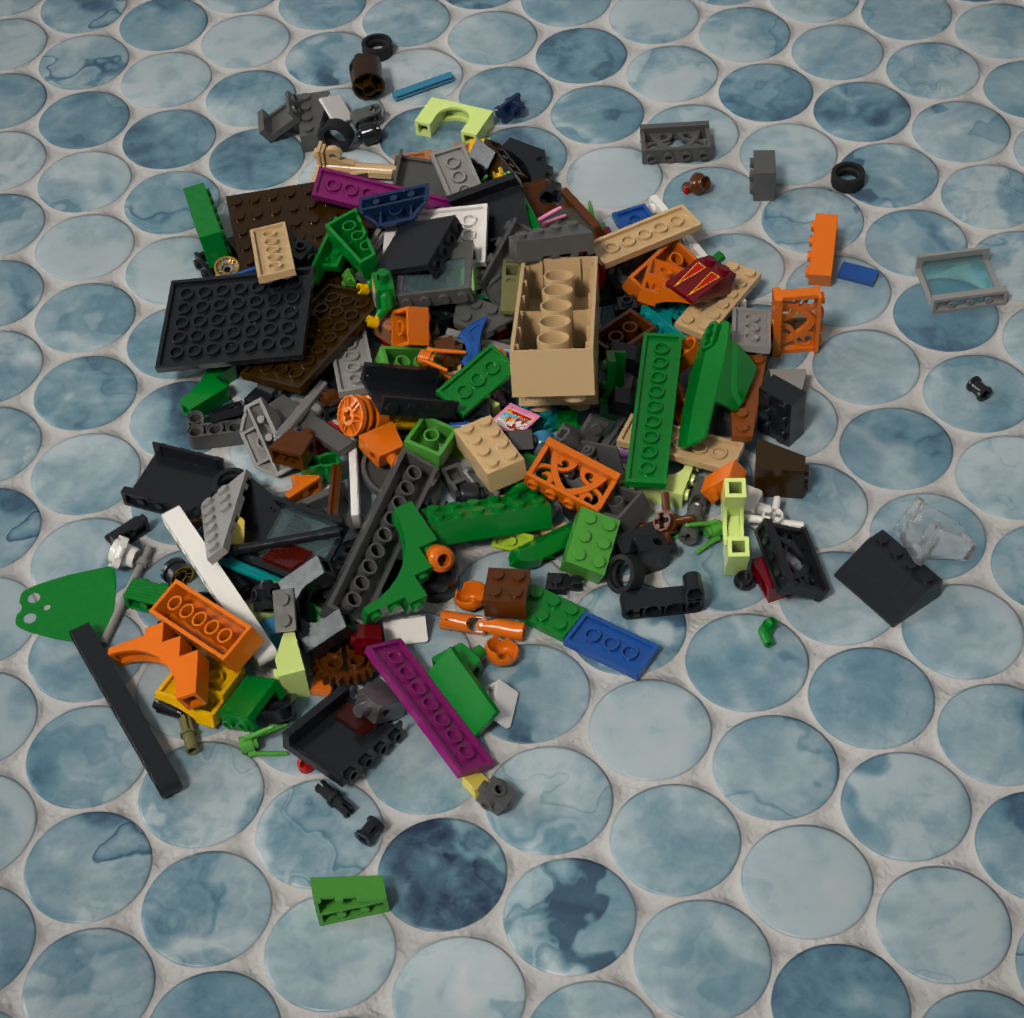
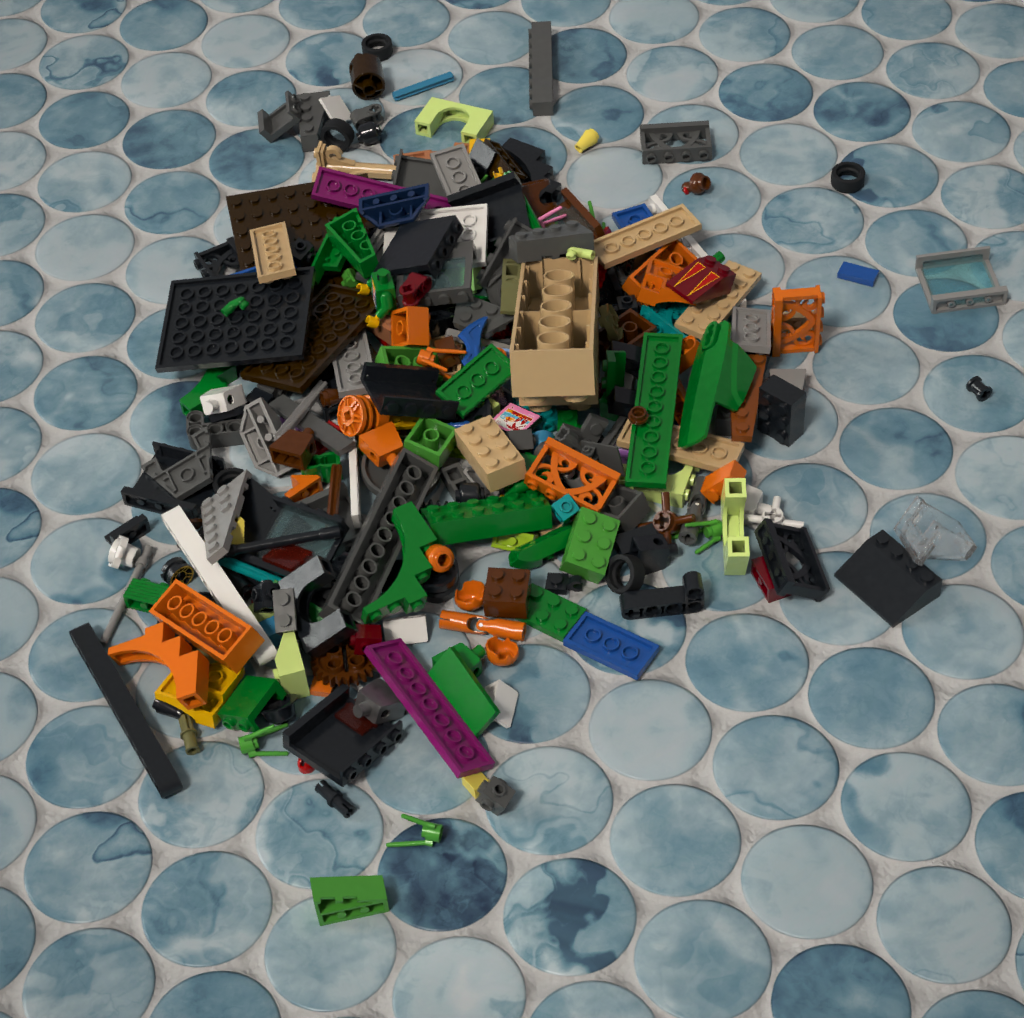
(72, 602): green piece -> none
(187, 474): none -> dark grey wing
(207, 223): green brick -> none
(216, 400): none -> white torso
(225, 264): light grey wheel -> none
(233, 304): none -> green arm
(369, 830): black bush -> none
(415, 288): none -> dark red piece
(431, 832): none -> bright green plant
(511, 107): dark blue hips -> none
(540, 69): none -> dark grey brick
(564, 509): none -> teal bracket
(574, 252): none -> yellowish green arm
(588, 139): none -> light yellow cone
(609, 321): none -> olive plate
(638, 415): none -> reddish brown plate
(744, 580): black plate -> none
(763, 175): dark grey brick -> none
(765, 631): green arm -> none
(780, 471): dark brown slope -> none
(823, 249): orange wedge -> none

